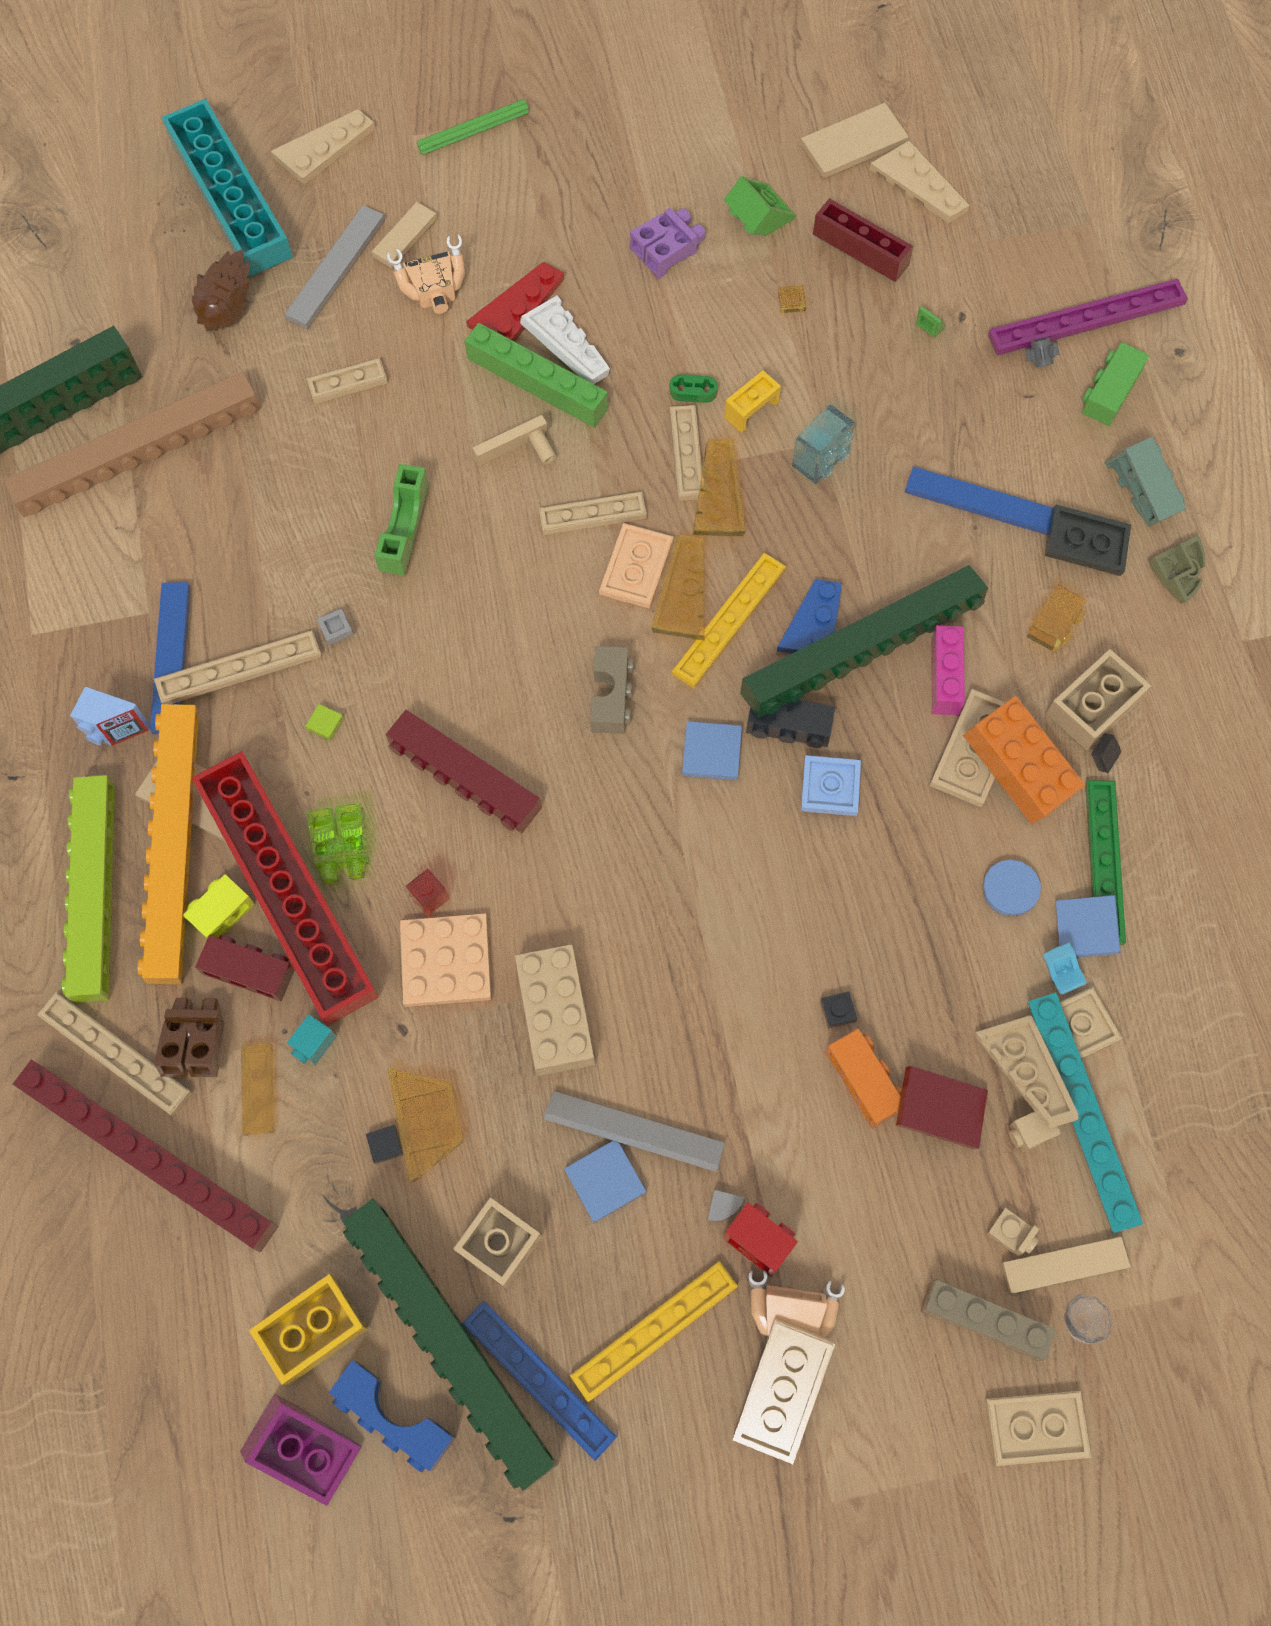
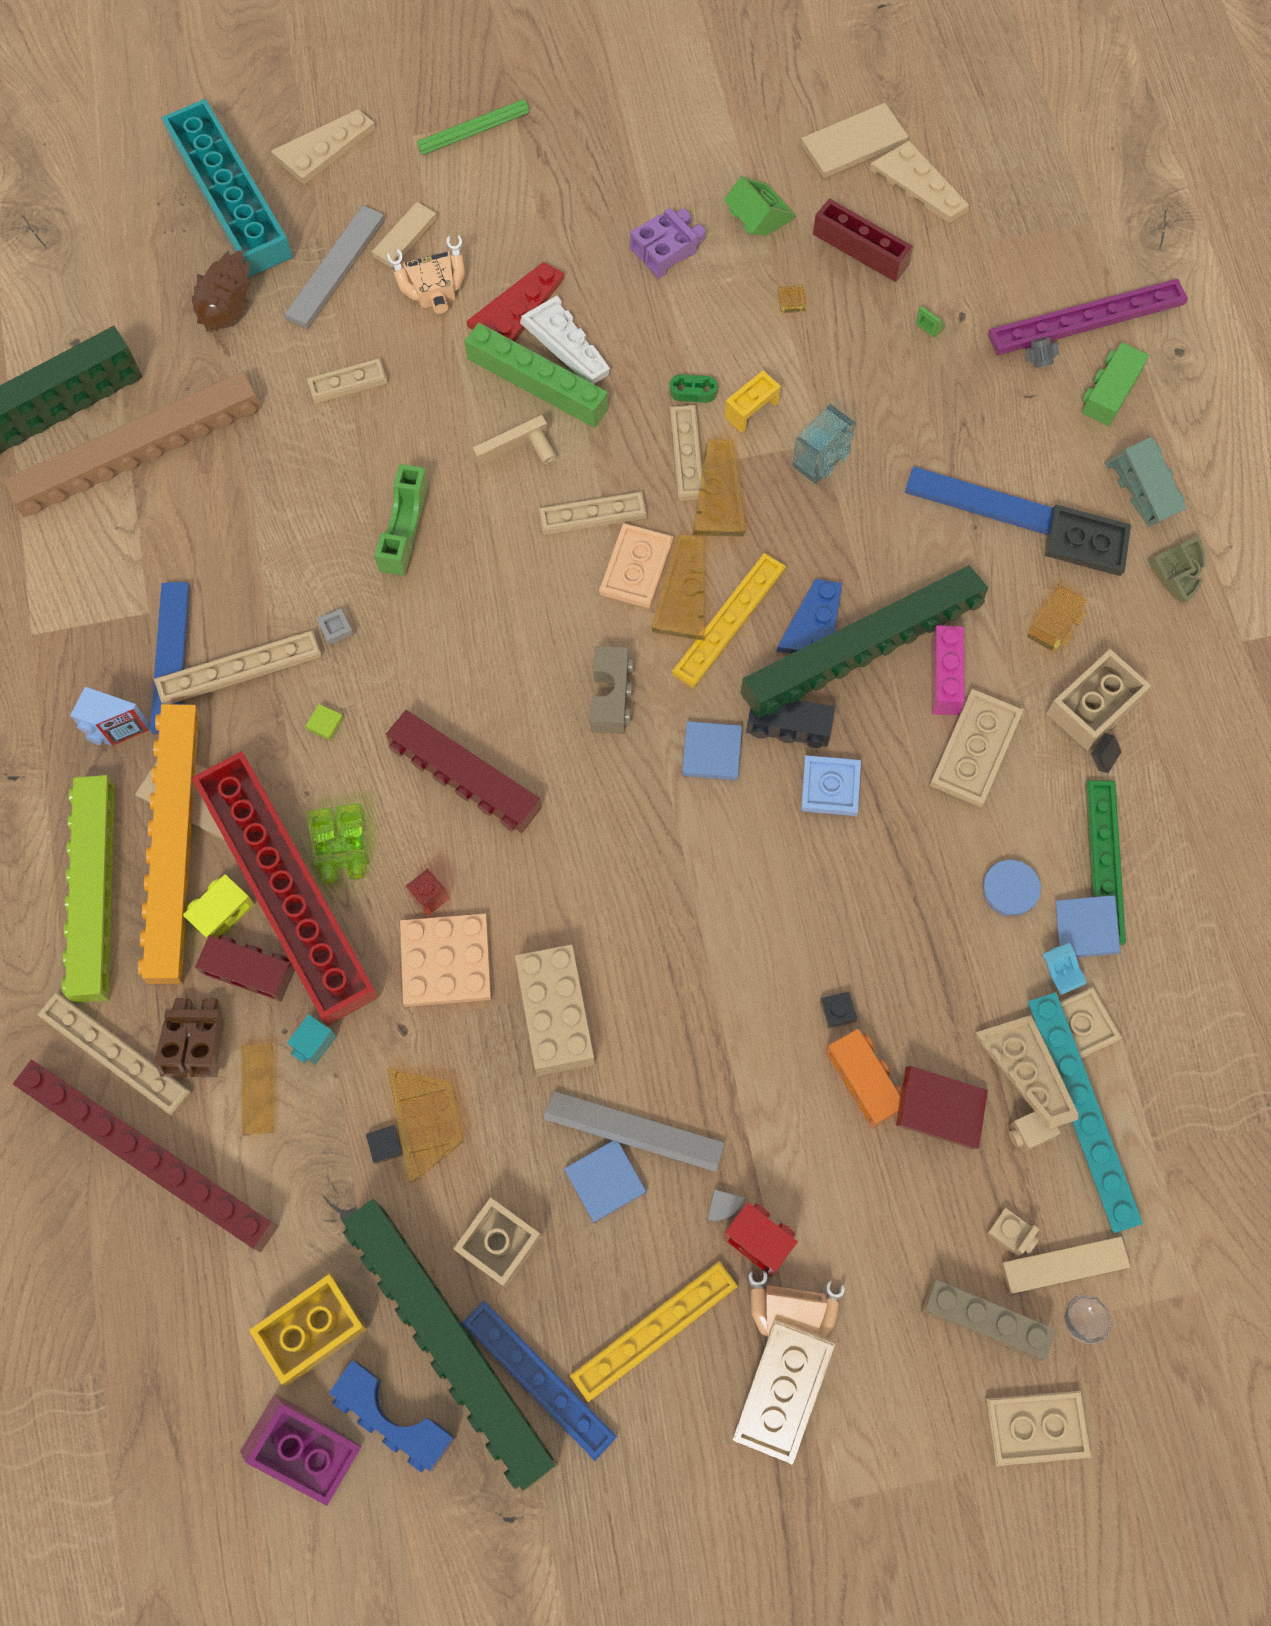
(1023, 760): orange brick -> none

